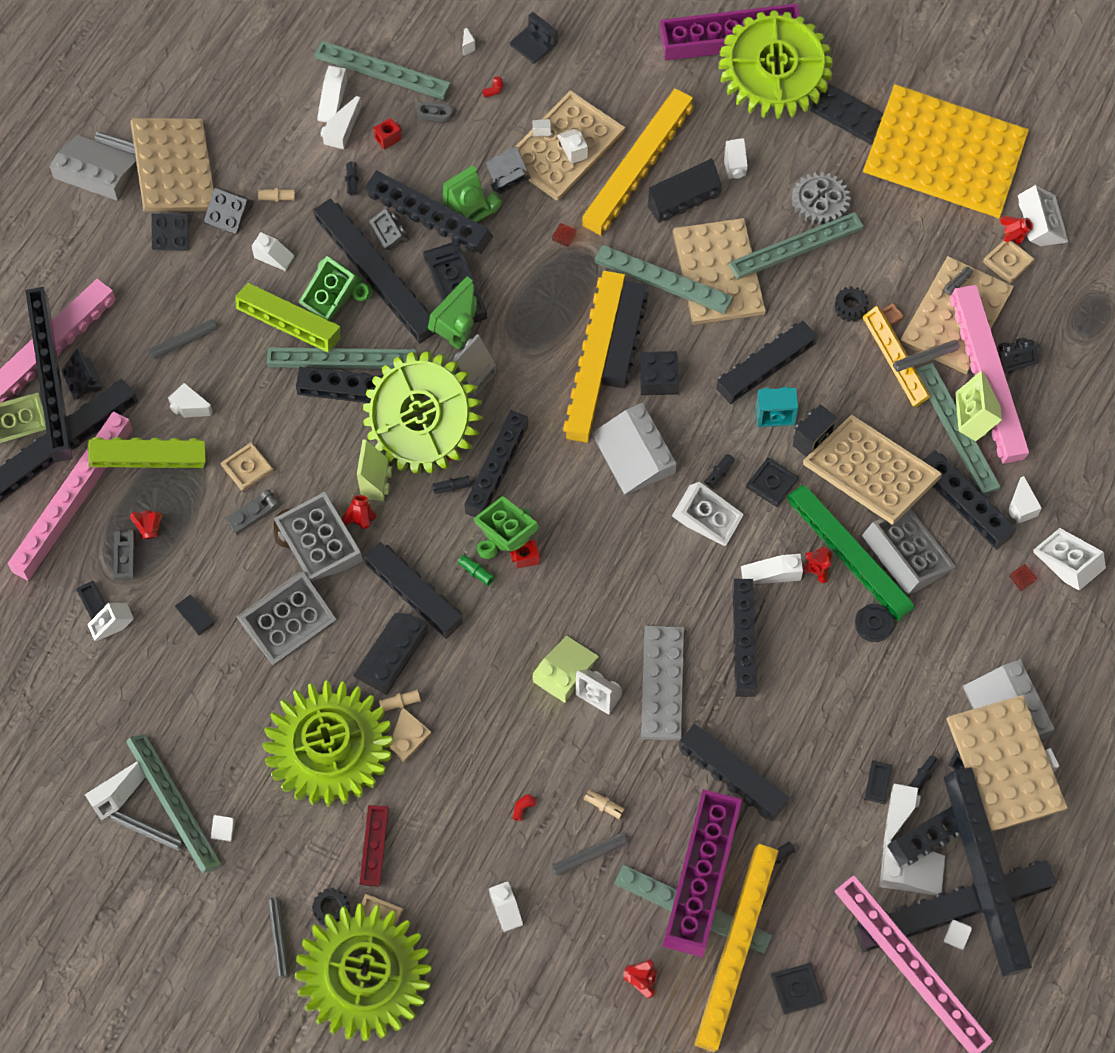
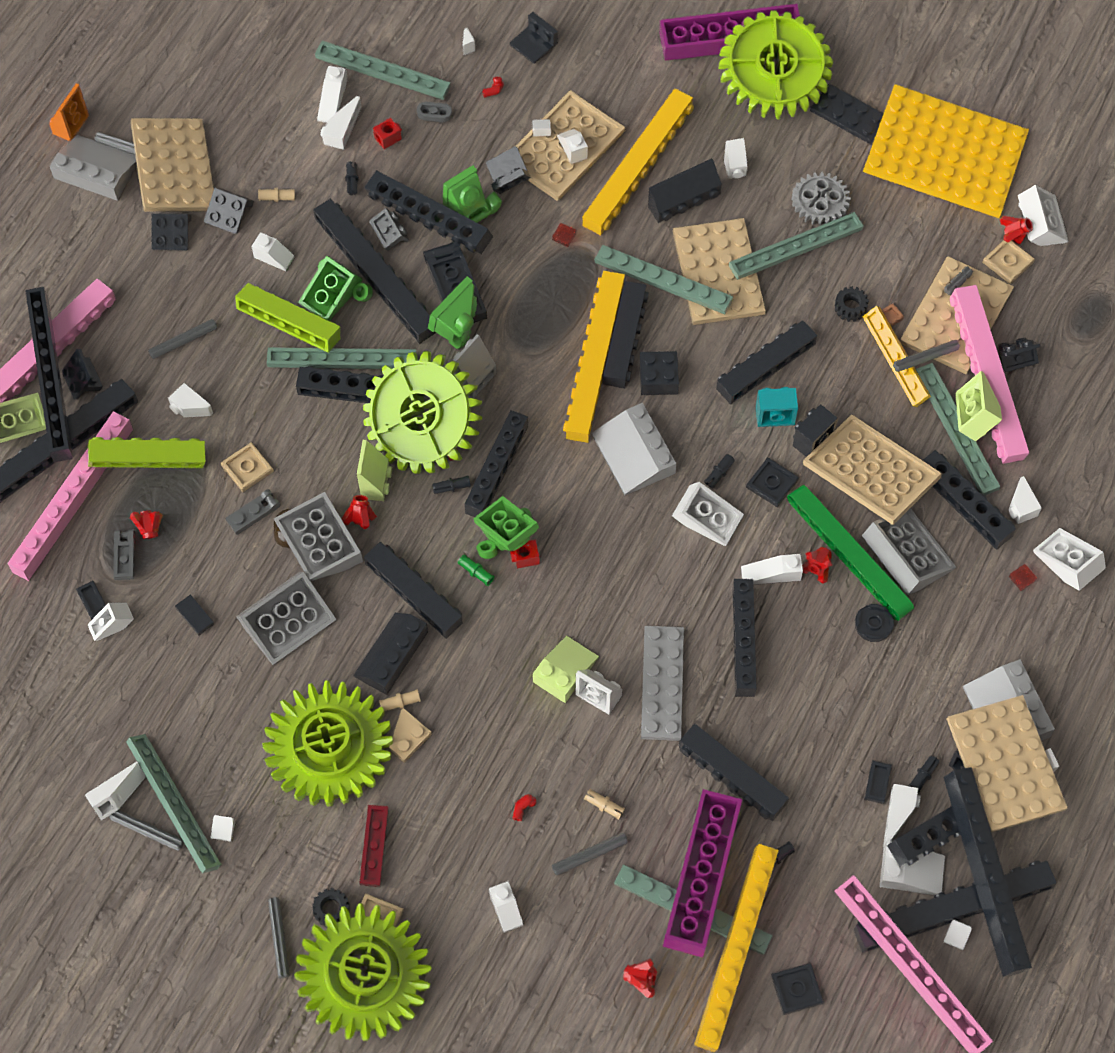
(70, 115): none -> orange slope

